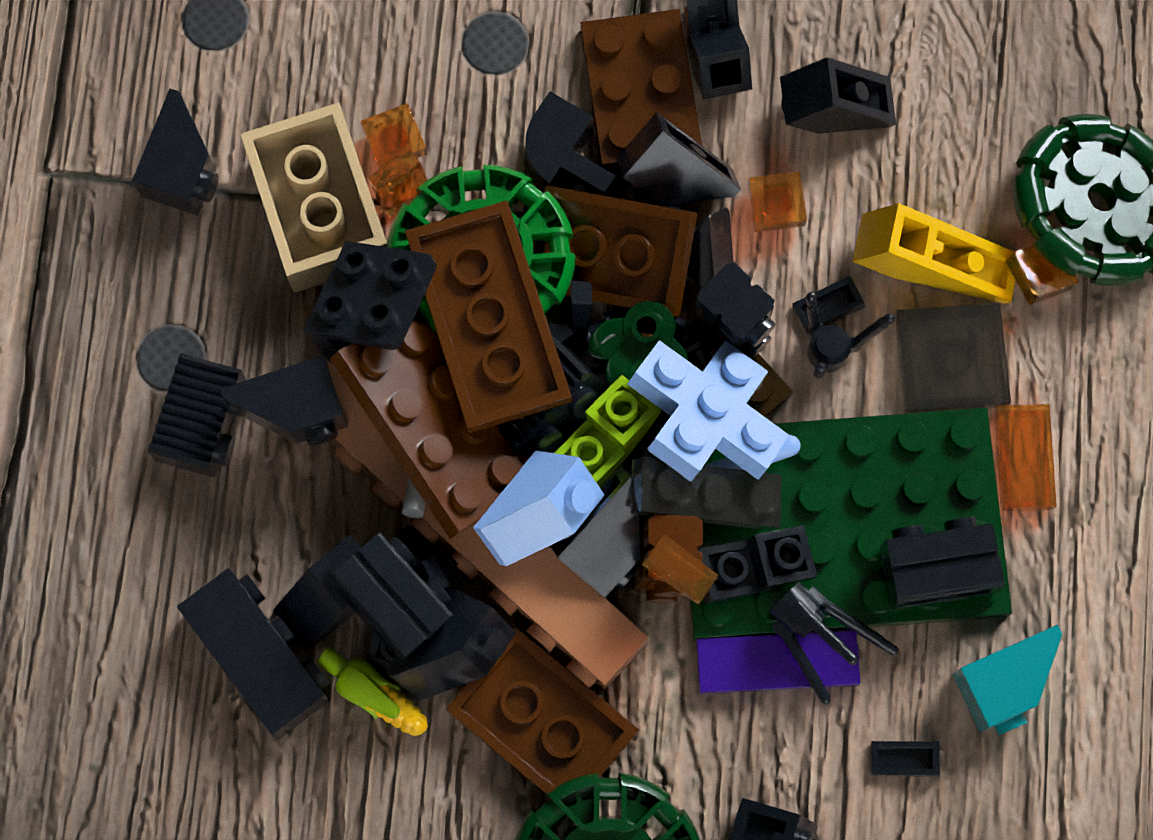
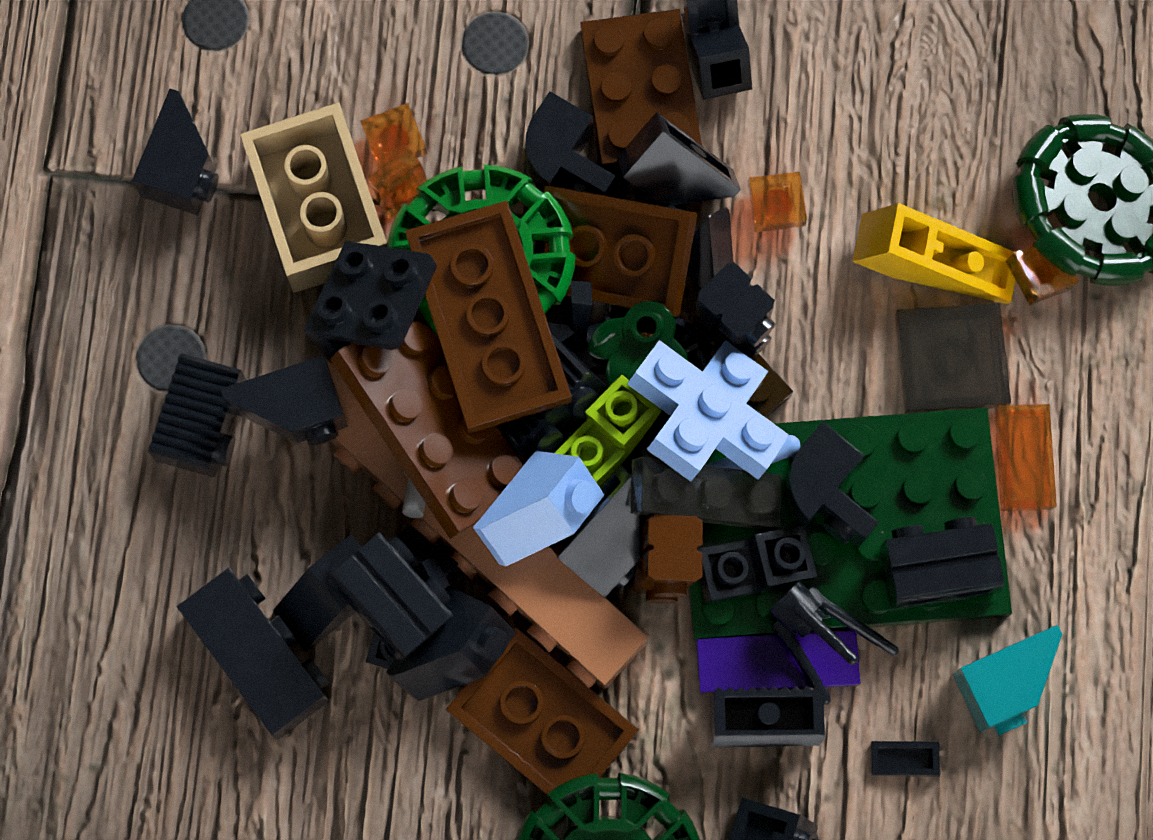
(372, 692): lime piece -> none
(680, 569): clear orange piece -> none
(767, 717): none -> black brick
(814, 486): none -> black brick
(832, 344): black plant -> none
(833, 302): black piece -> none
(836, 98): black slope -> none

